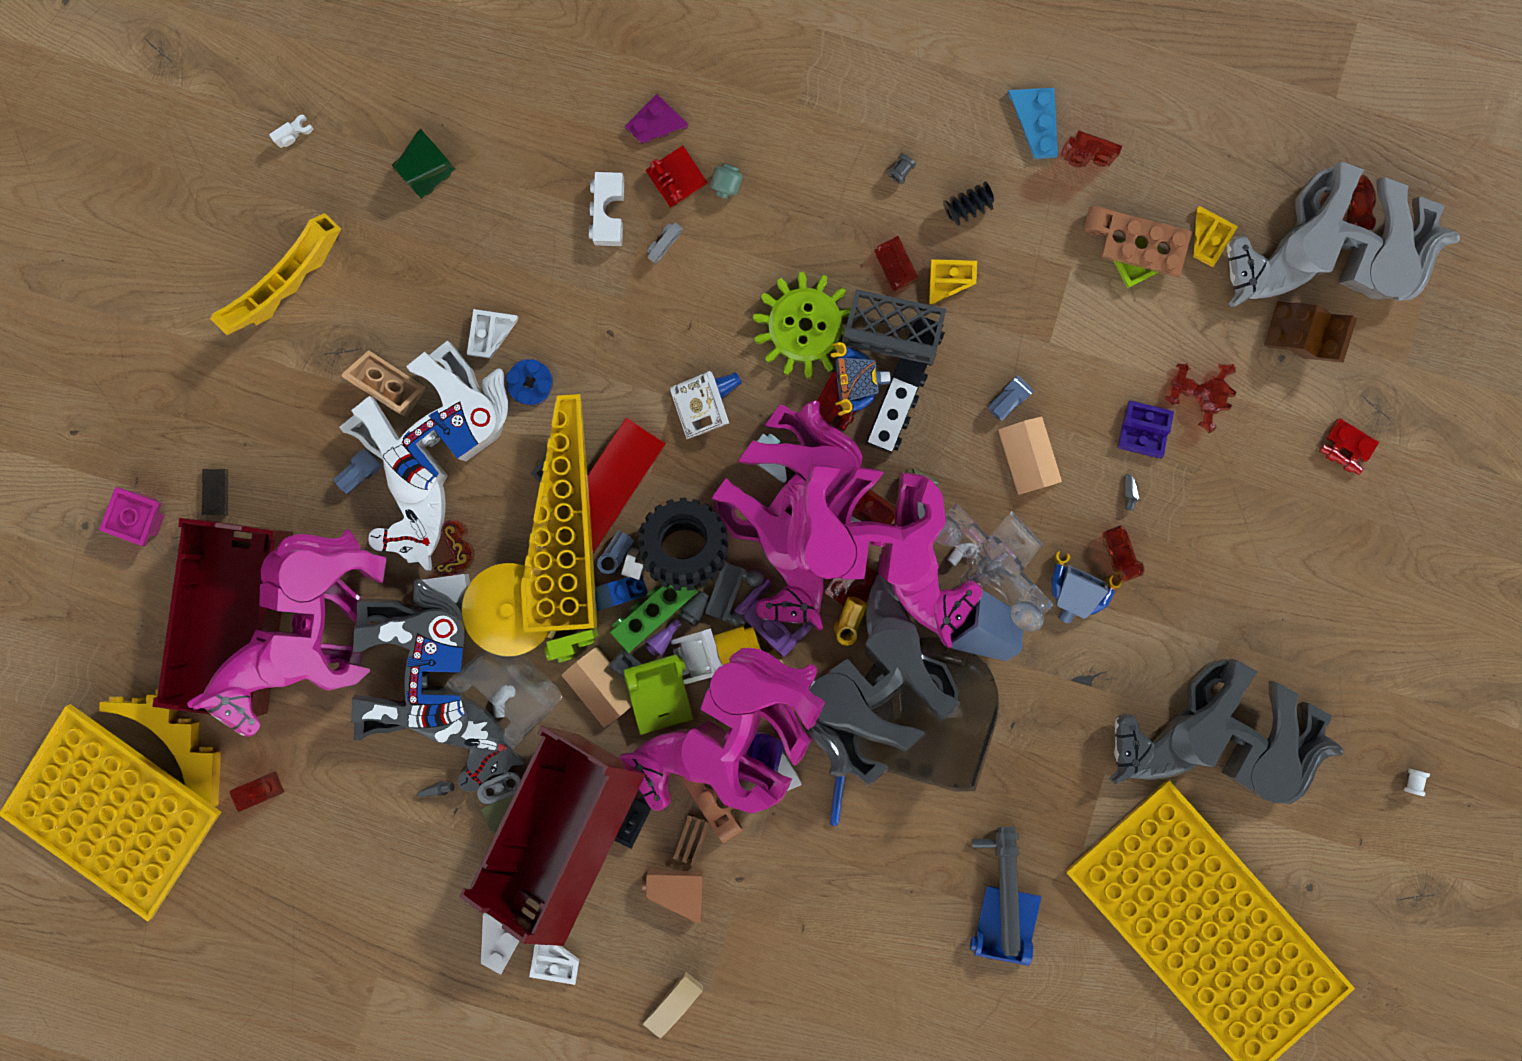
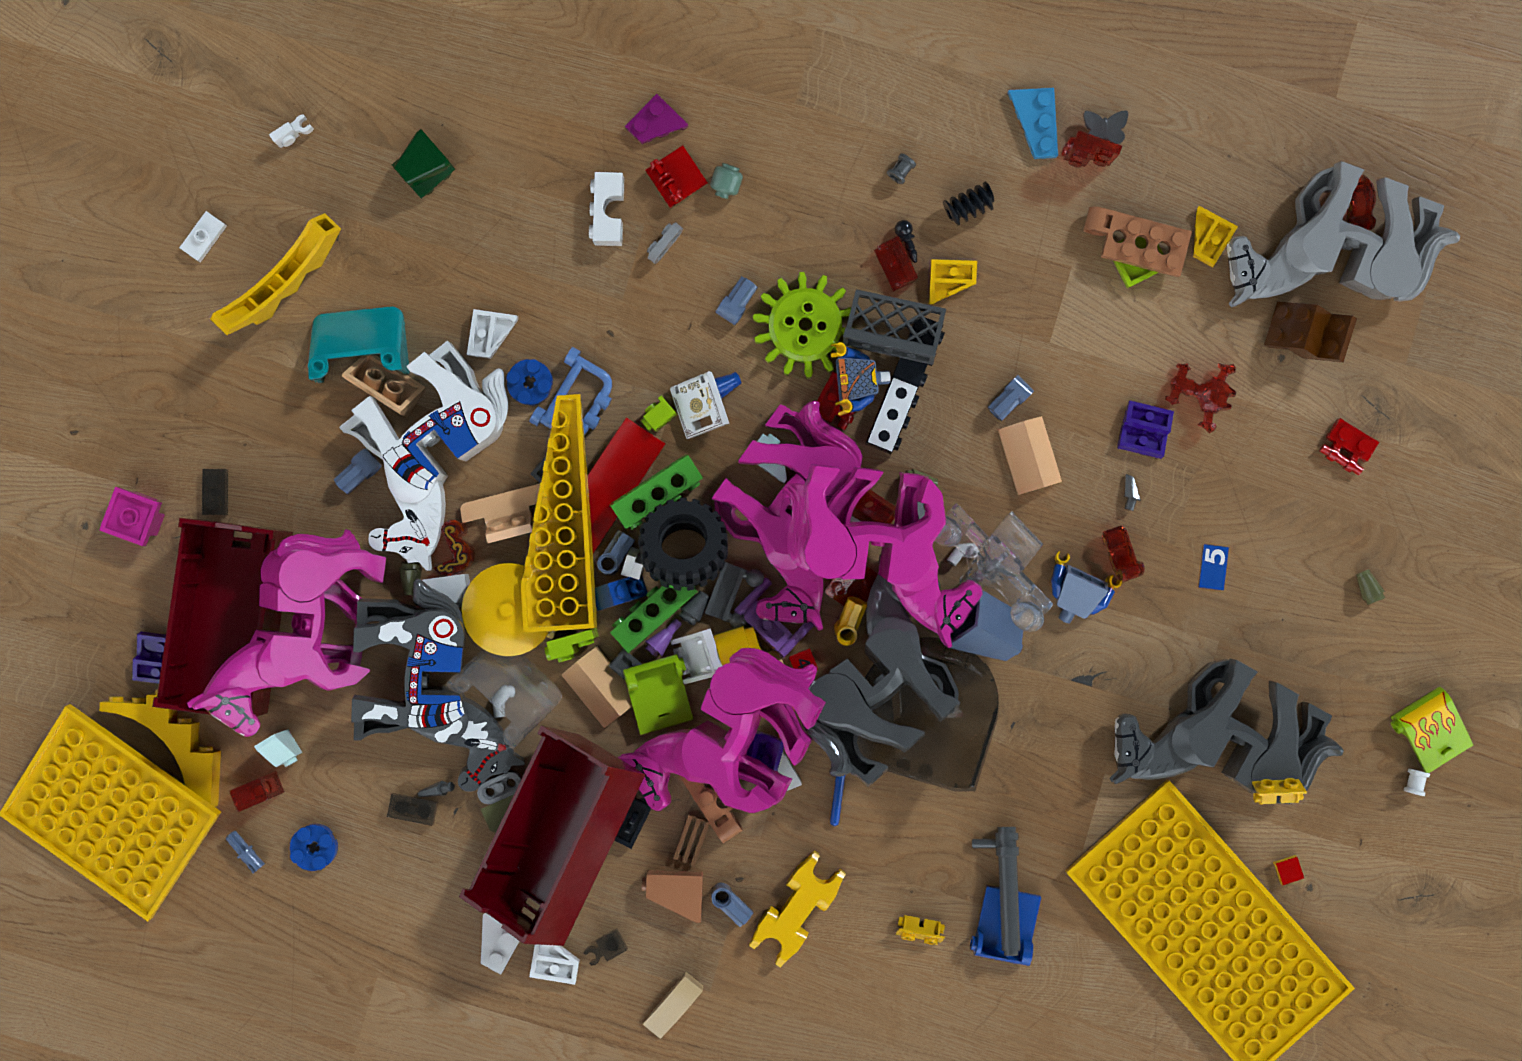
(149, 657): none -> dark purple slope
(203, 236): none -> white plate
(245, 852): none -> sand blue axle
(279, 749): none -> light aqua slope
(319, 859): none -> blue plate
(358, 334): none -> teal windscreen
(409, 573): none -> olive cone
(412, 809): none -> clear smoke plate
(504, 513): none -> light nougat plate
(601, 401): none -> medium blue bar
(609, 946): none -> clear smoke plate
(658, 415): none -> lime brick
(690, 480): none -> bright green brick
(732, 905): none -> sand blue piece
(734, 305): none -> sand blue piece
(786, 923): none -> yellow piece
(802, 659): none -> red tile
(904, 231): none -> black bar
(929, 932): none -> yellow hinge
(1107, 128): none -> dark grey animal
(1213, 567): none -> blue sticker
(1288, 870): none -> red tile
(1289, 790): none -> yellow hinge
(1369, 587): none -> olive cone
(1433, 729): none -> lime door

